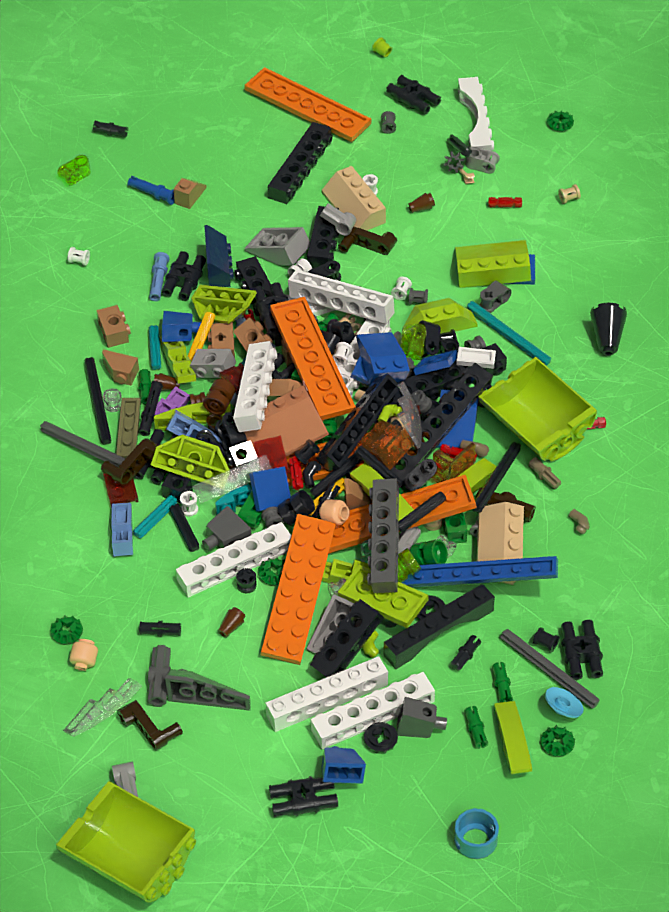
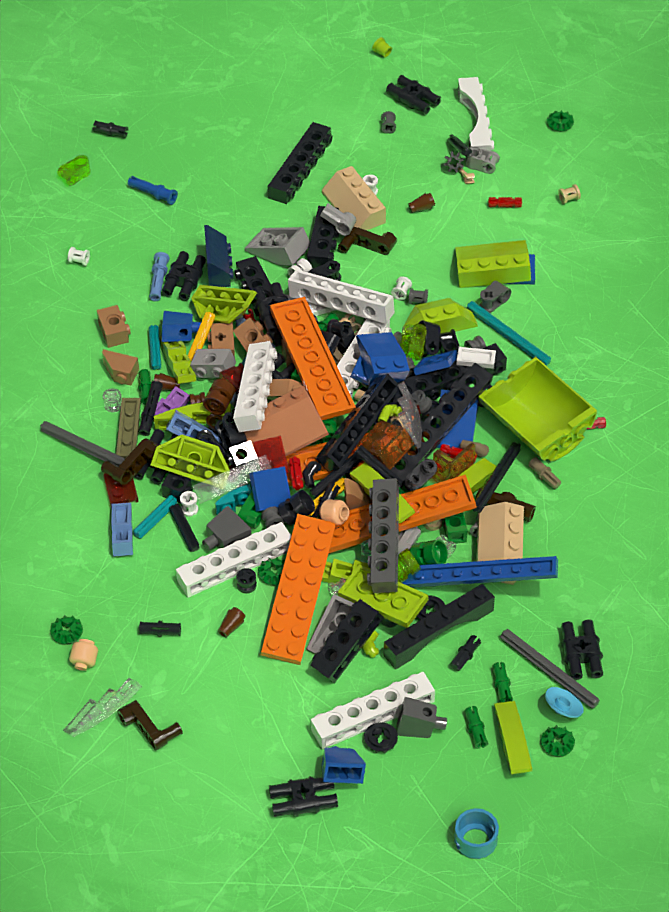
(98, 401): black axle -> none
(125, 777): light grey piece -> none
(130, 843): lime cylinder -> none
(156, 676): dark grey piece -> none
(188, 192): slope -> none
(196, 689): dark grey wedge -> none
(307, 104): orange plate -> none
(307, 452): black bush -> none
(326, 694): white brick -> none
(342, 354): white bush -> none
(421, 511): black axle -> none
(546, 639): black bush -> none
(581, 519): dark tan arm -> none
(608, 326): black cone -> none

